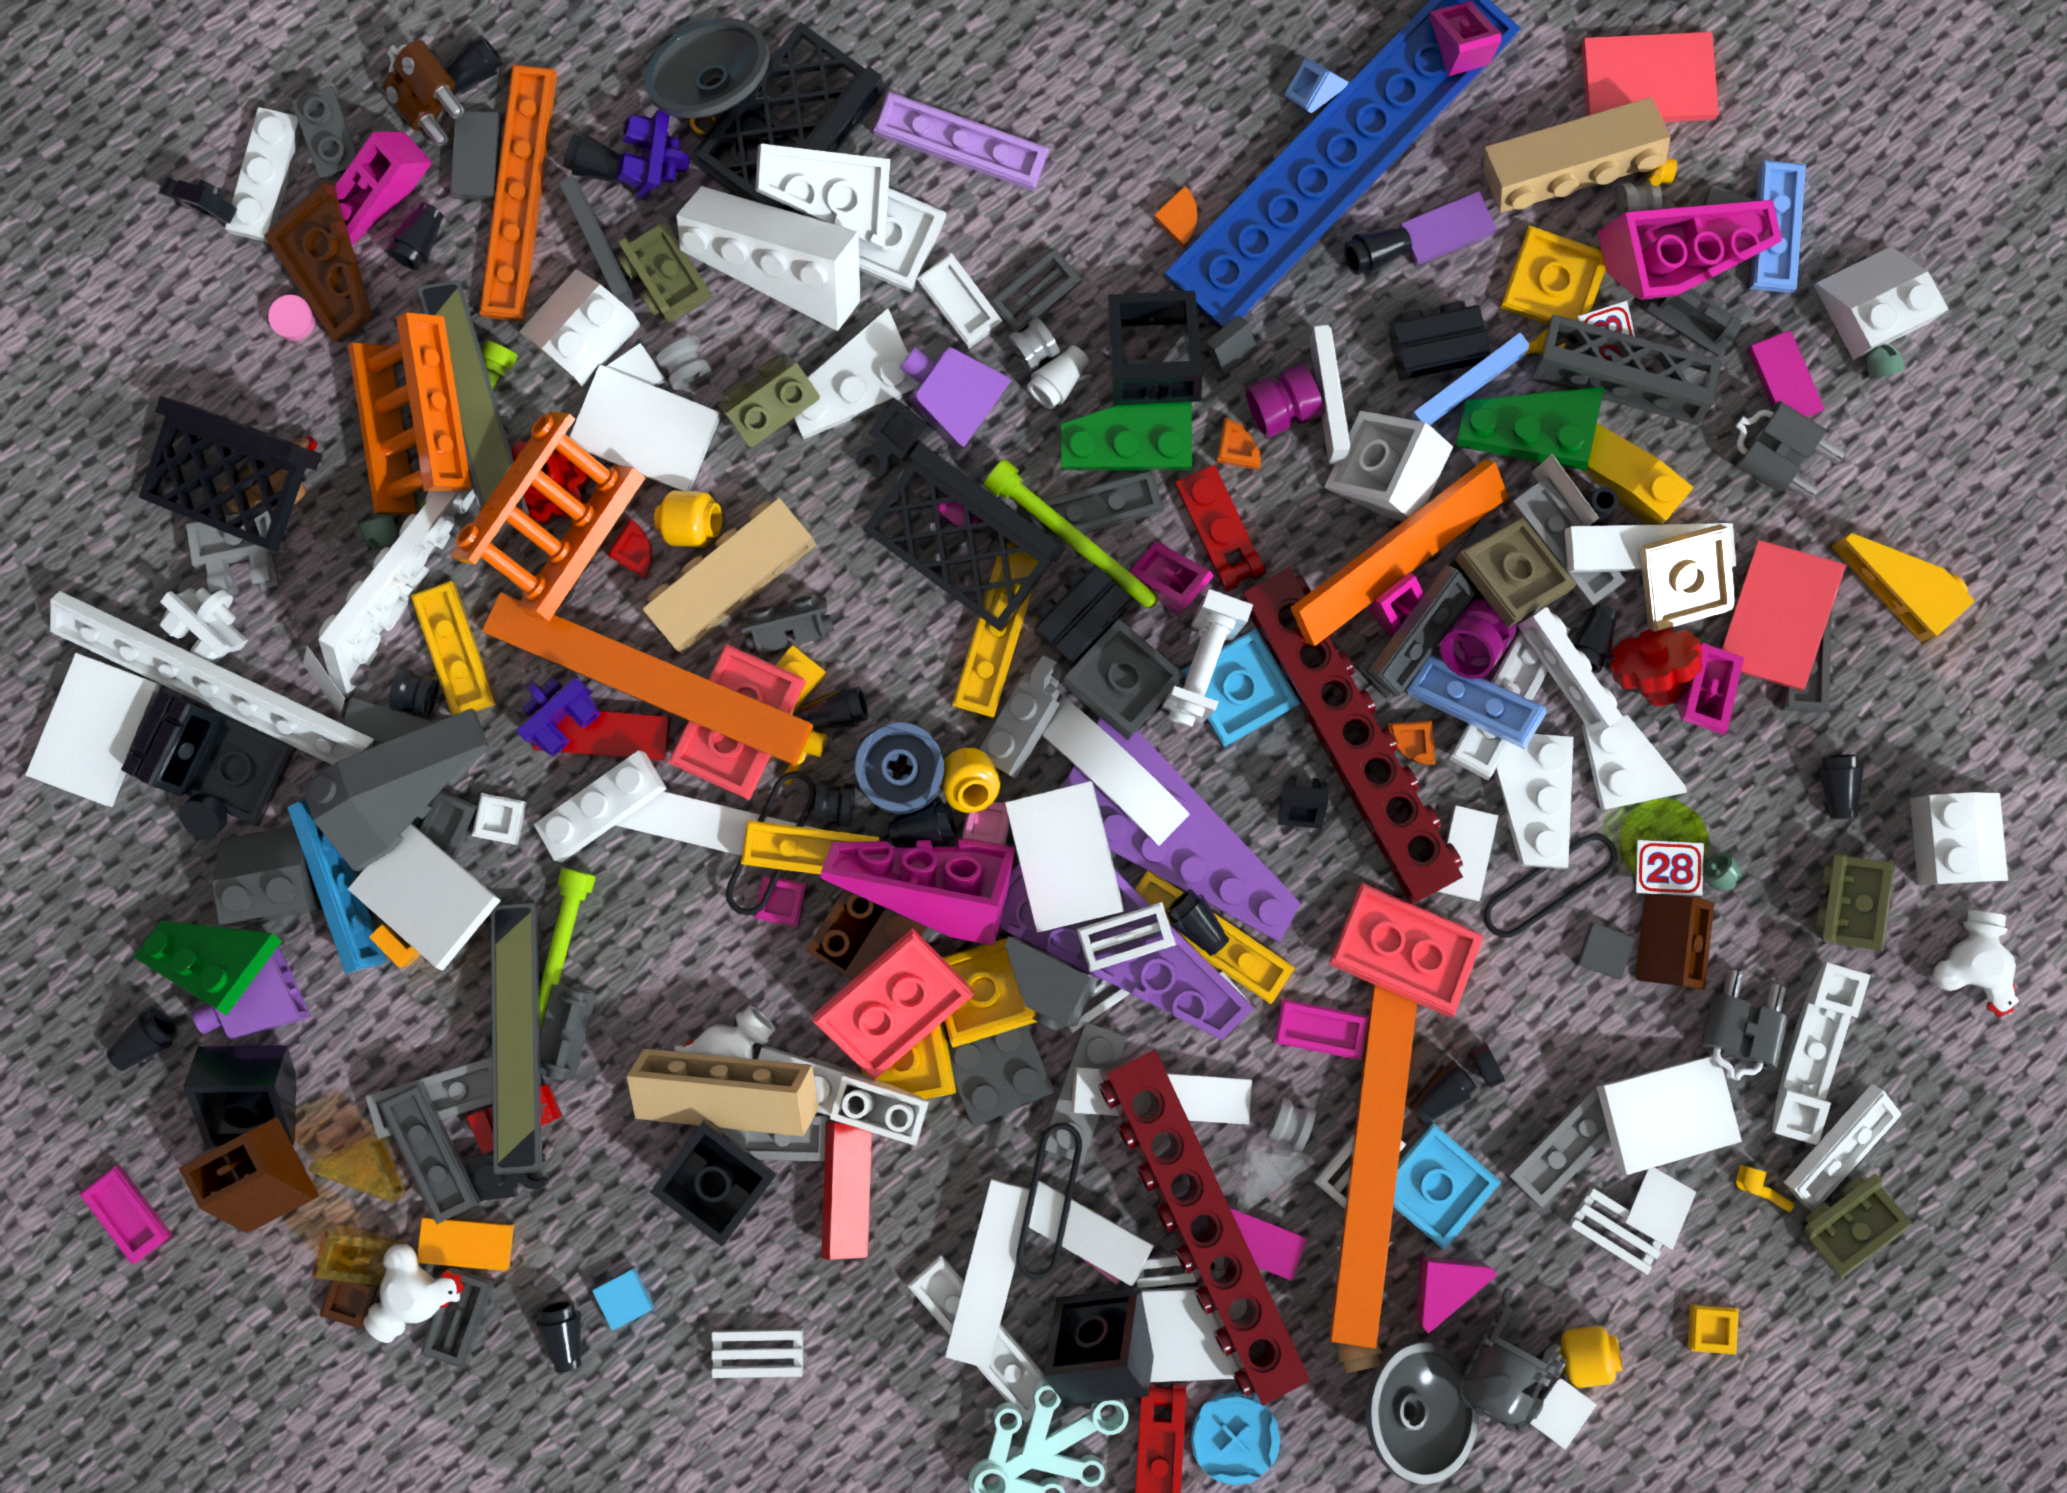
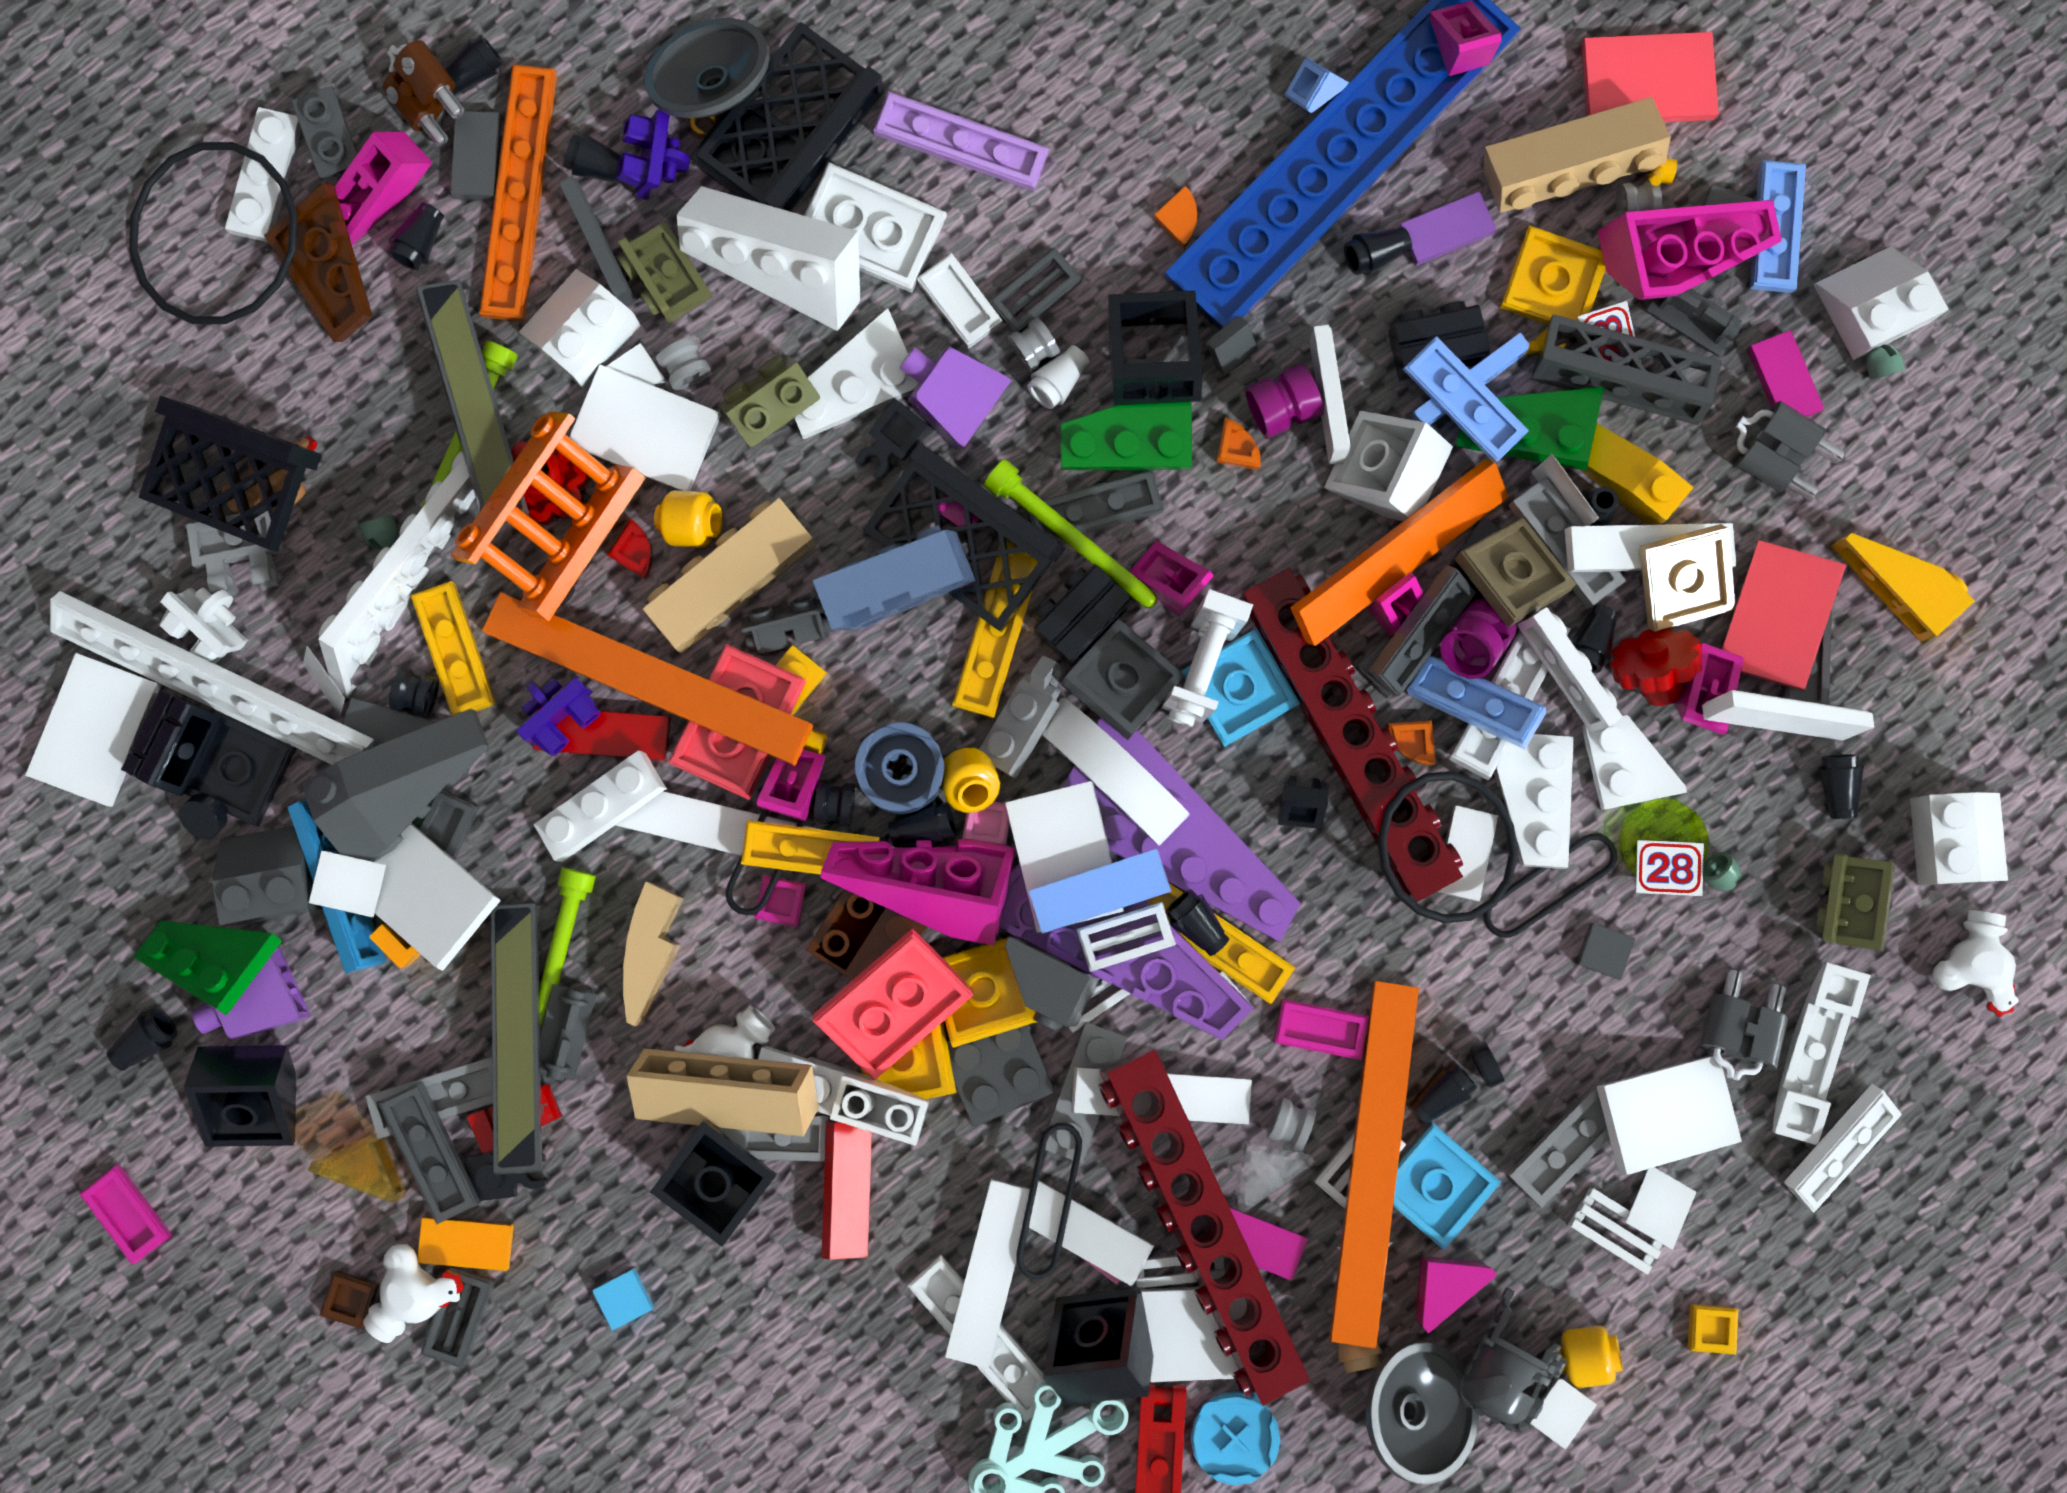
(134, 227): none -> black piece
(201, 197): black plate -> none
(250, 1178): reddish brown slope -> none
(291, 317): bright pink tile -> none
(347, 883): none -> white sticker
(352, 1255): clear yellow slope -> none
(433, 410): orange fence -> none
(499, 819): white tile -> none
(561, 1333): black cone -> none
(646, 955): none -> tan slope
(720, 1354): white tile -> none
(792, 788): none -> dark pink slope
(828, 187): white wing -> none
(837, 709): black cone -> none
(894, 580): none -> sand blue wedge
(1099, 891): none -> light blue tile
(1219, 527): red plate -> none
(1384, 857): none -> black piece
(1406, 950): coral tile -> none
(1465, 399): none -> light blue tile
(1675, 940): reddish brown panel -> none
(1752, 1181): yellow hand -> none
(1787, 715): none -> white tile
(1855, 1225): olive bracket -> none

